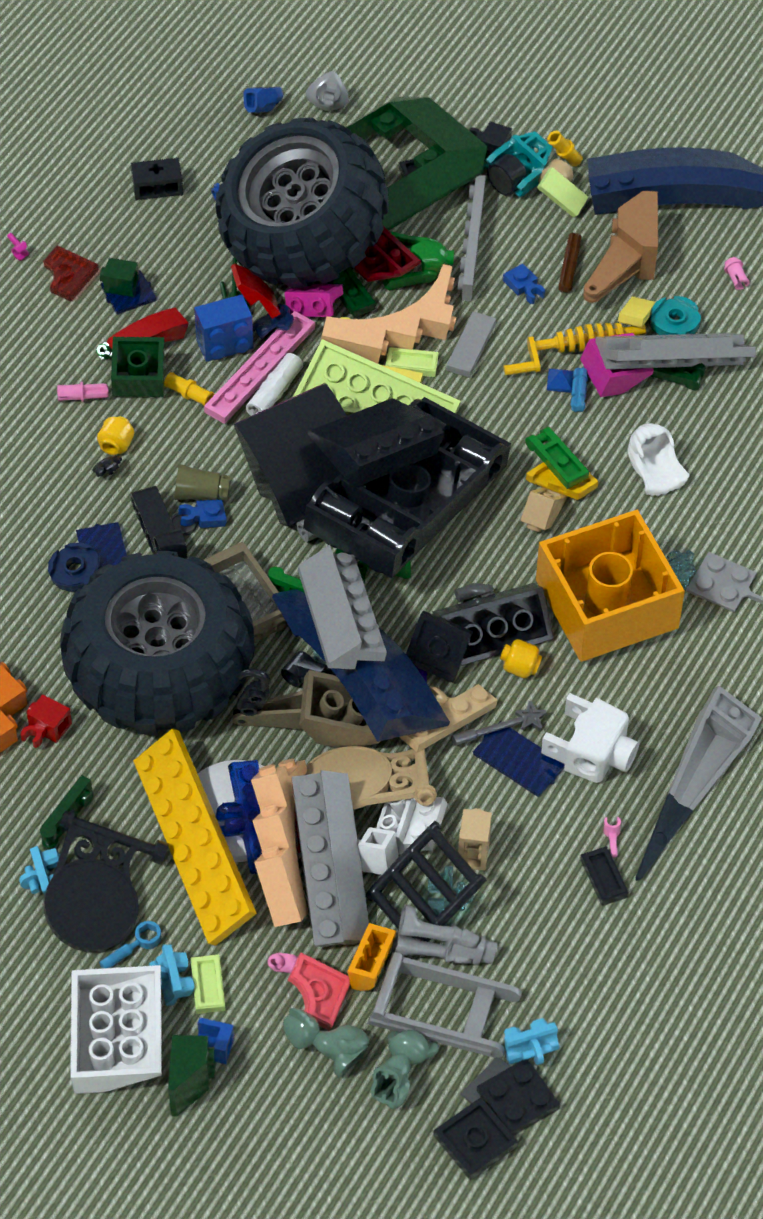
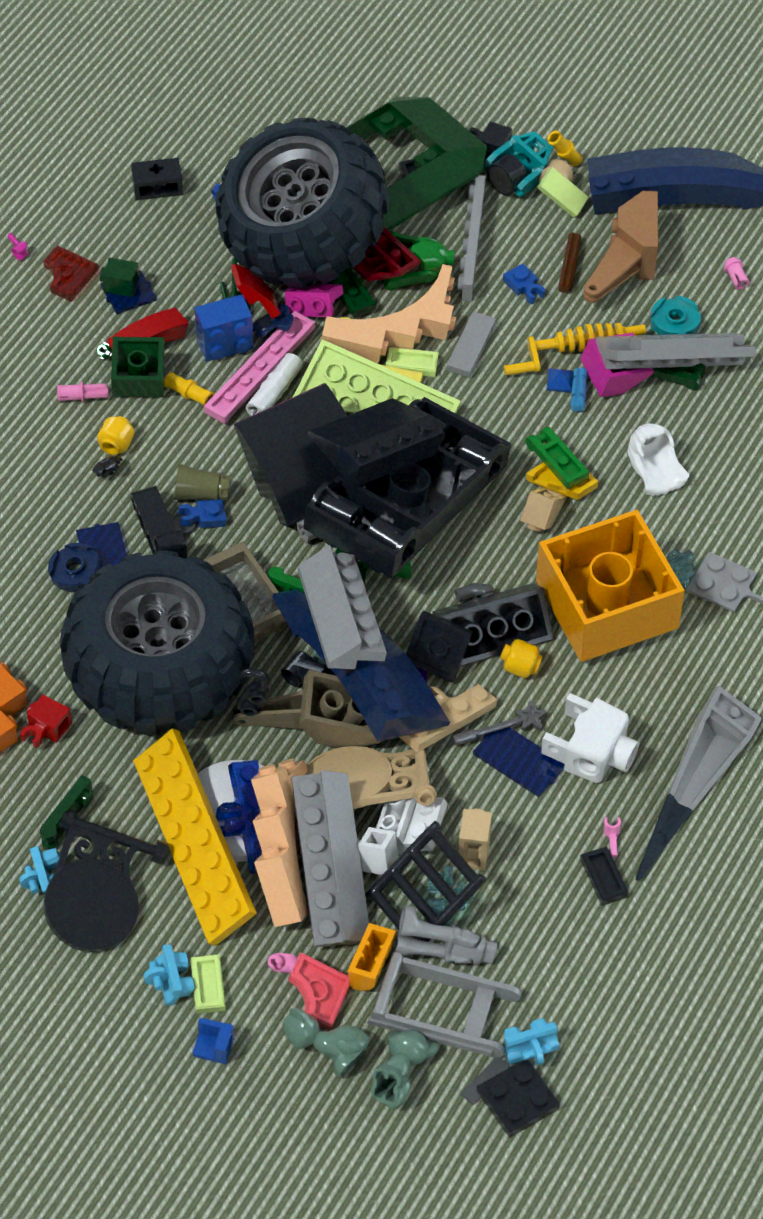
(115, 1027): white slope -> none
(127, 949): dark azure piece -> none
(189, 1071): dark green slope -> none
(262, 98): blue rock -> none
(328, 92): light grey piece -> none
(475, 1138): black plate -> none
(636, 312): light yellow tile -> none

